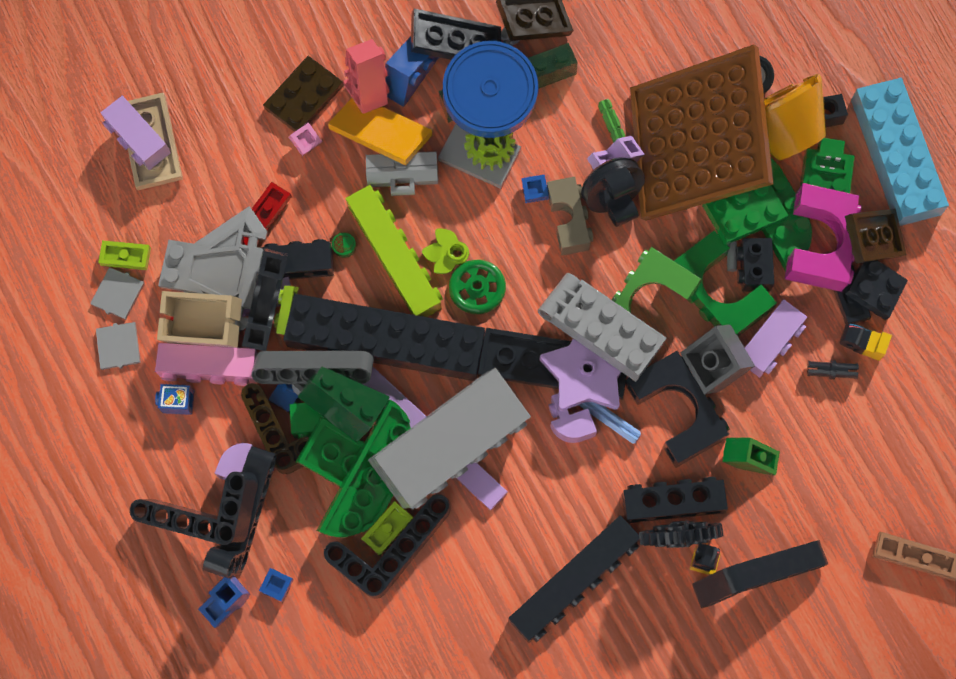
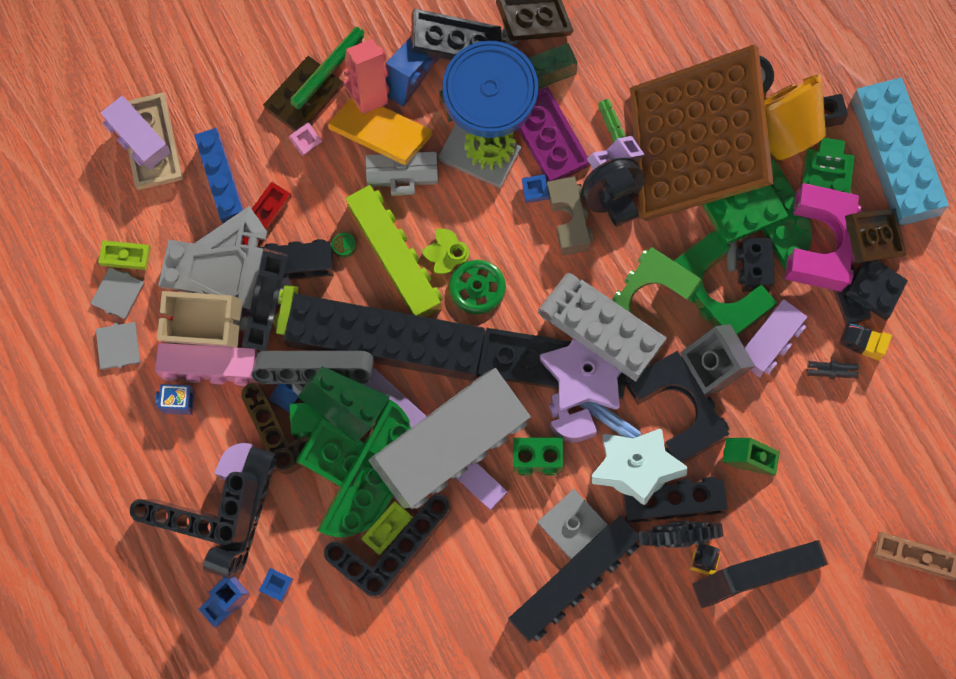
(219, 174): none -> blue brick
(326, 68): none -> green axle
(537, 448): none -> green brick
(552, 139): none -> magenta tile
(572, 524): none -> light grey plate
(637, 465): none -> light aqua plate

